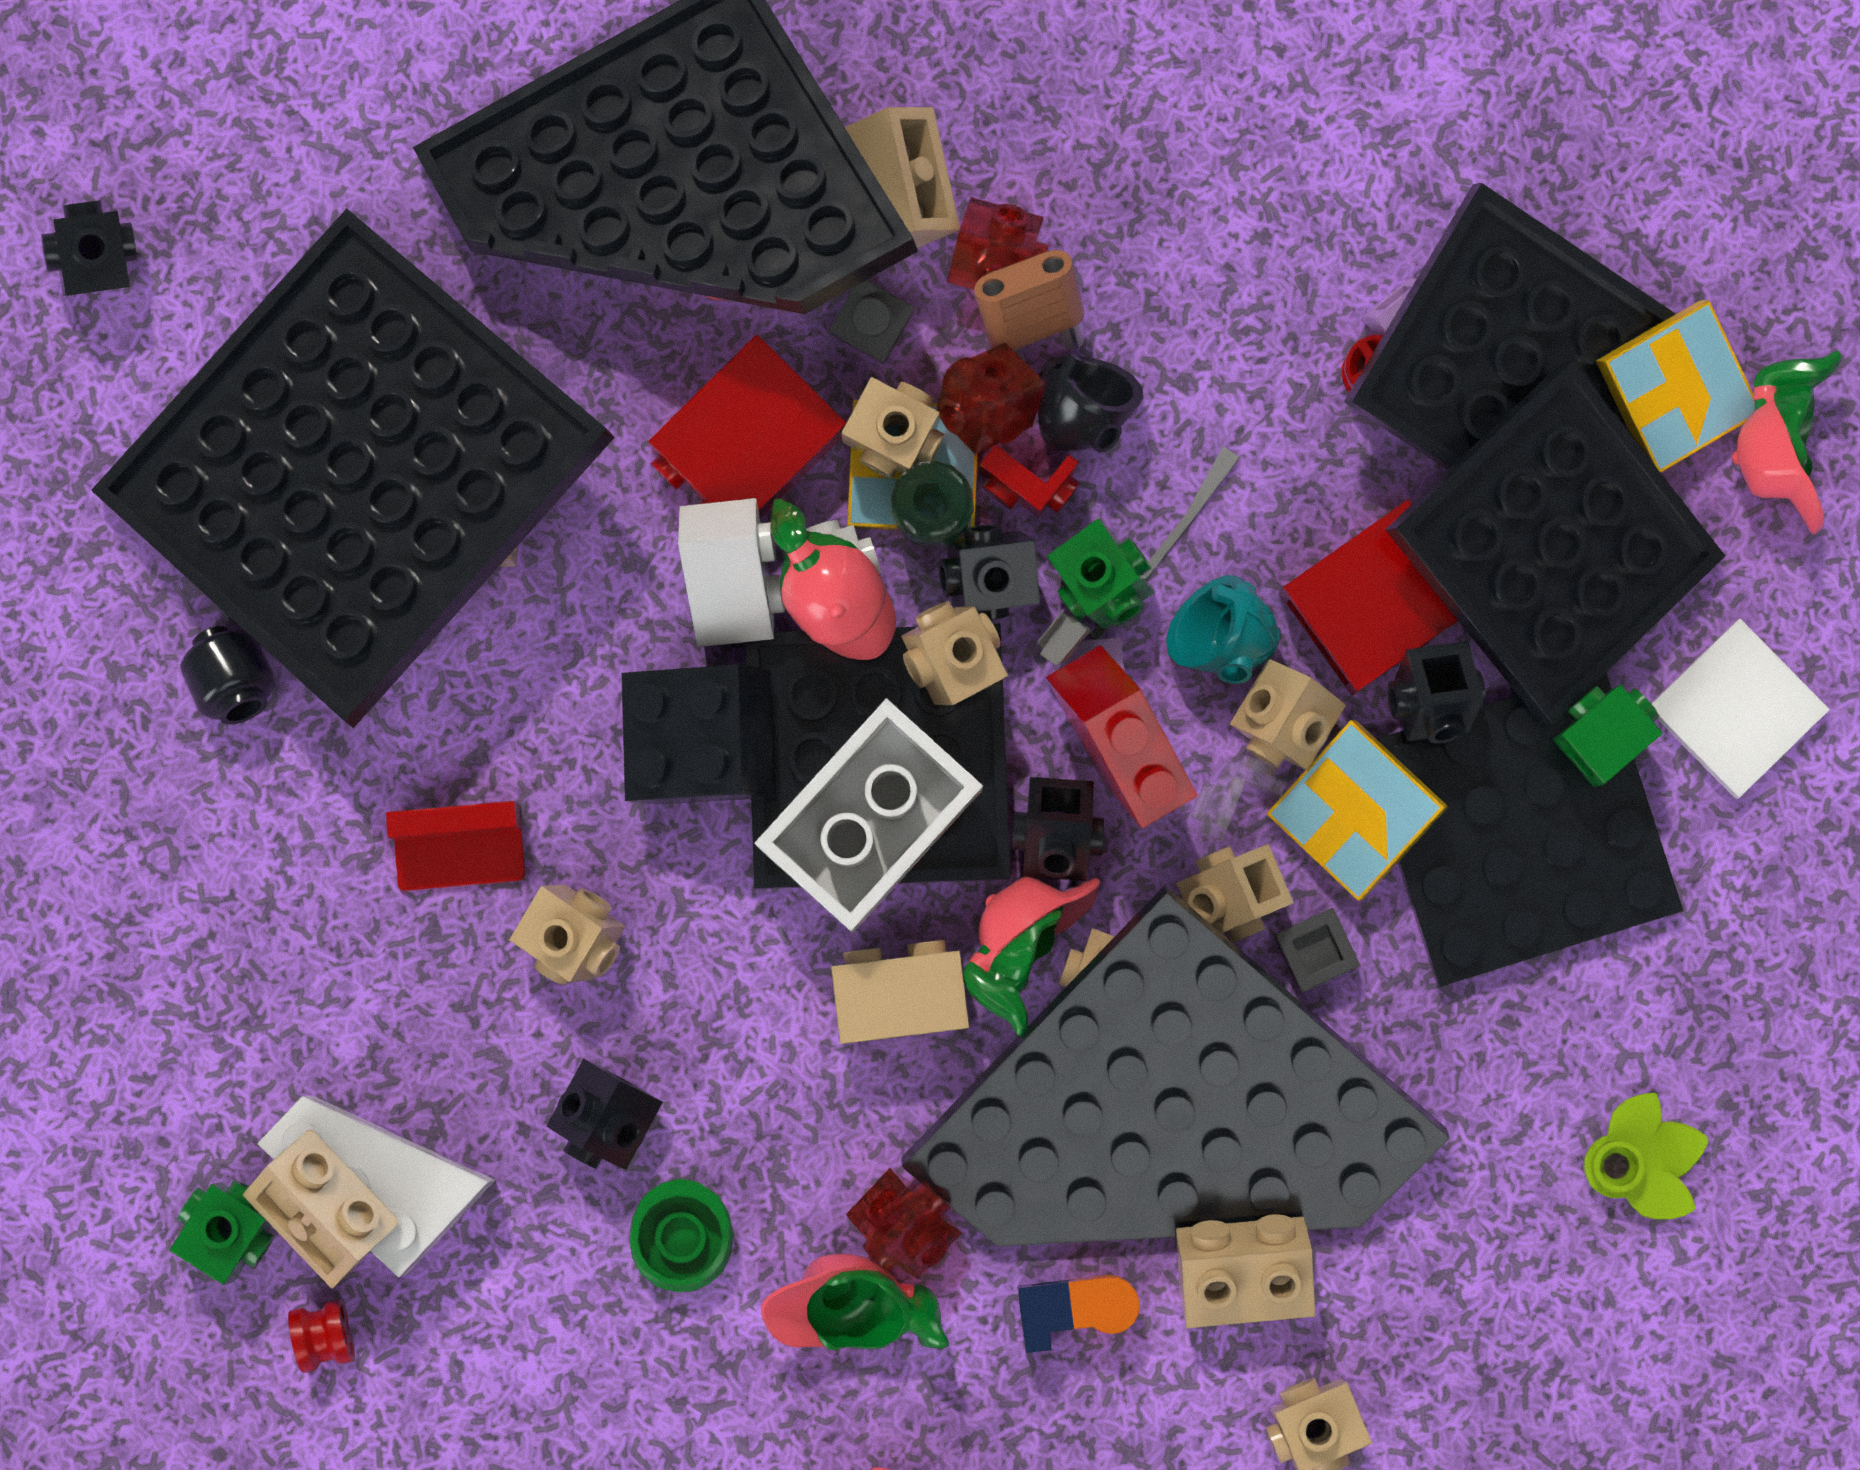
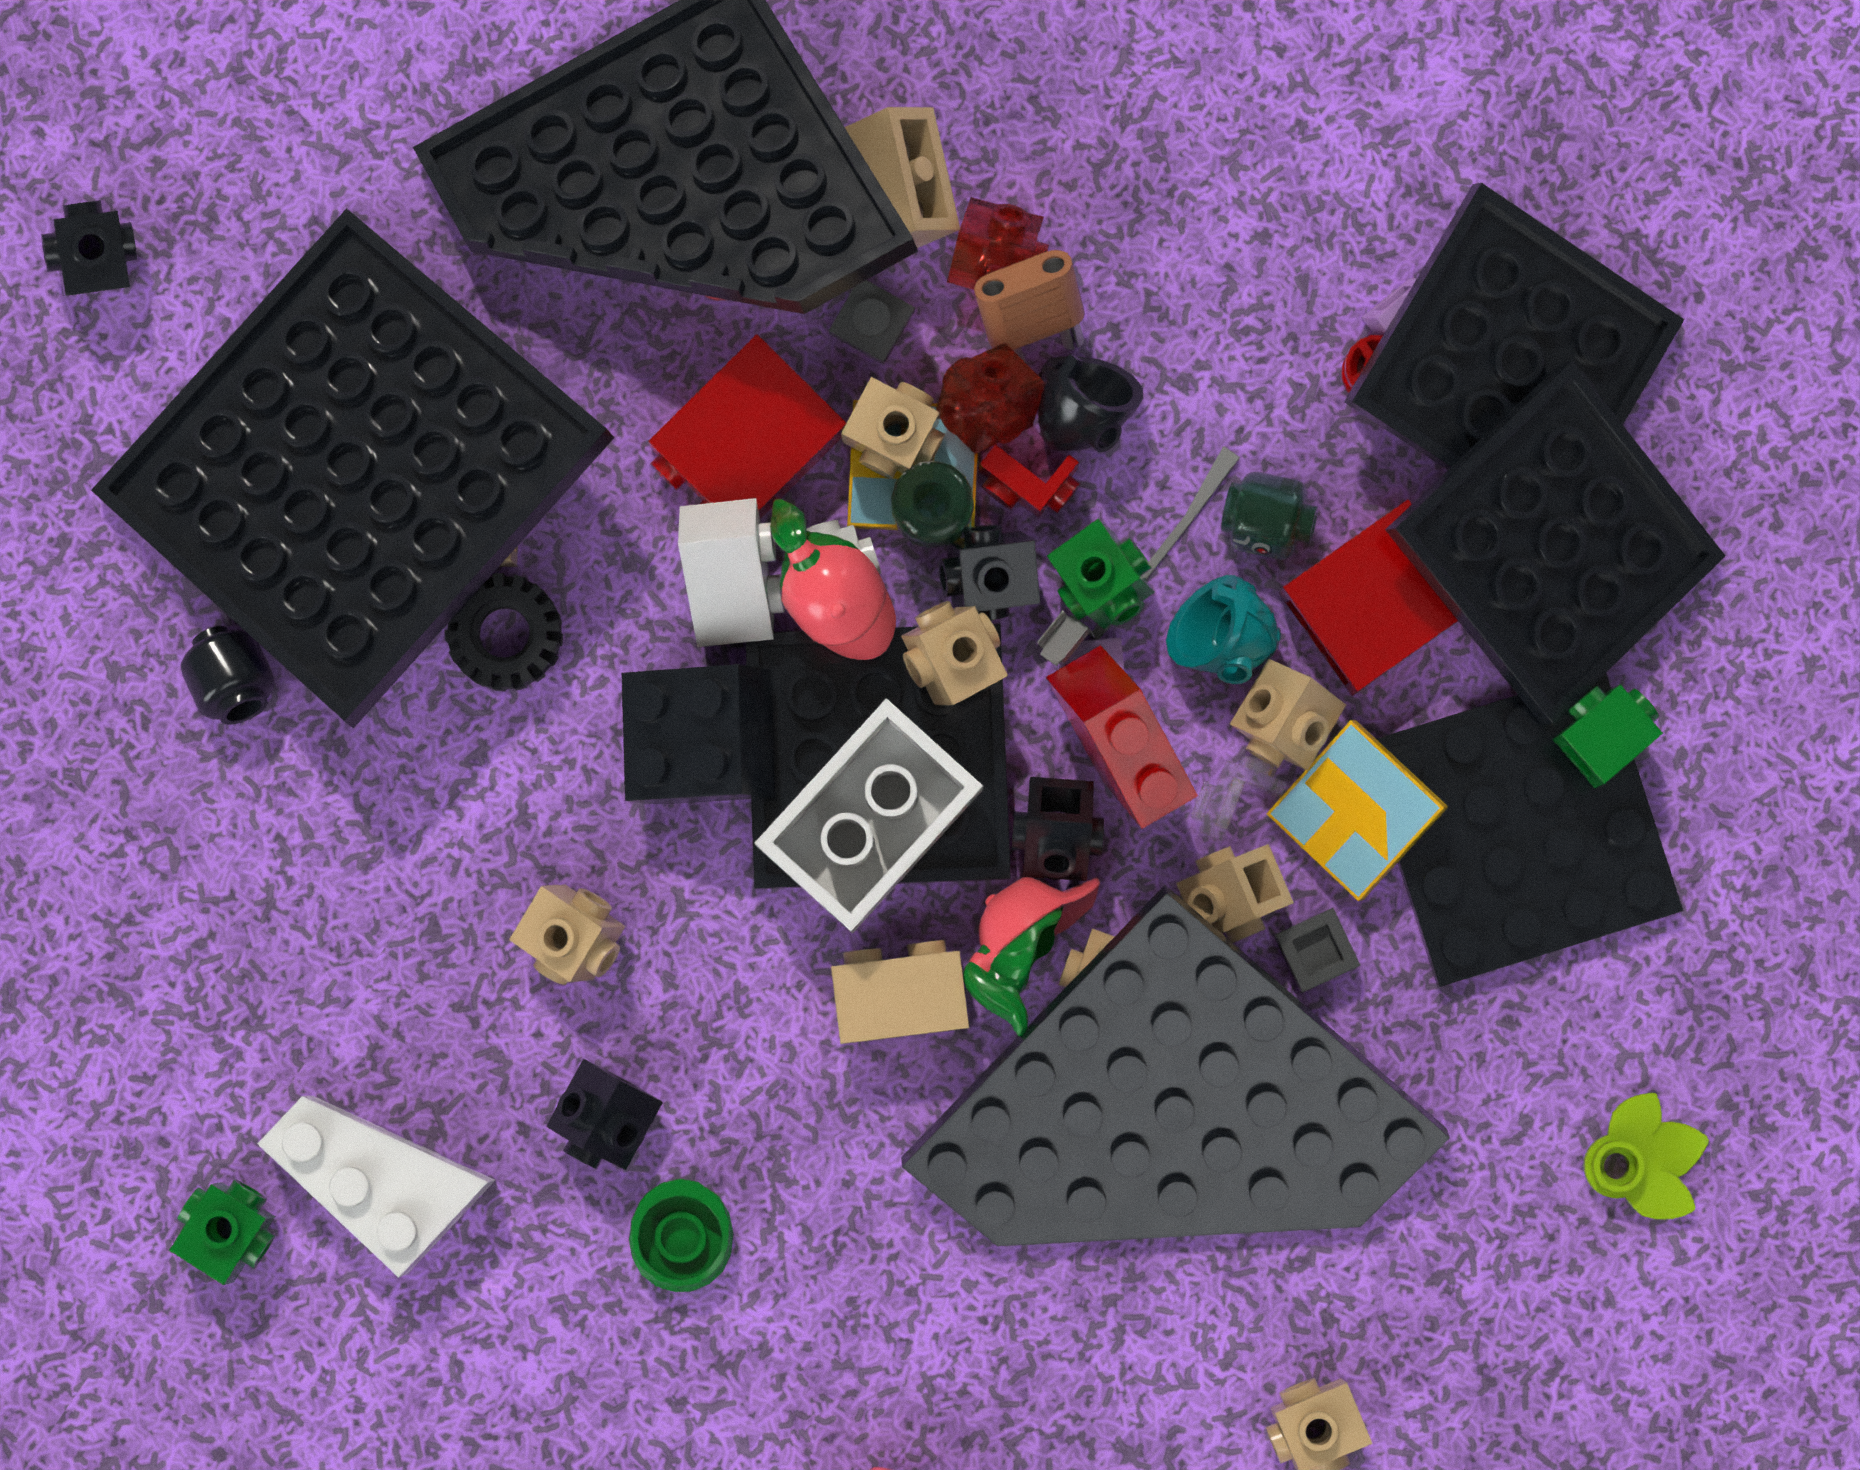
(320, 1207): tan bracket -> none
(321, 1336): red wheel -> none
(457, 845): red panel -> none
(529, 663): none -> black tyre
(851, 1305): green hair -> none
(904, 1224): clear red brick -> none
(1078, 1303): leg -> none
(1245, 1271): tan brick -> none
(1268, 515): none -> clear green head
(1437, 692): black brick -> none
(1678, 385): tile -> none
(1738, 708): white tile -> none
(1775, 435): hair -> none

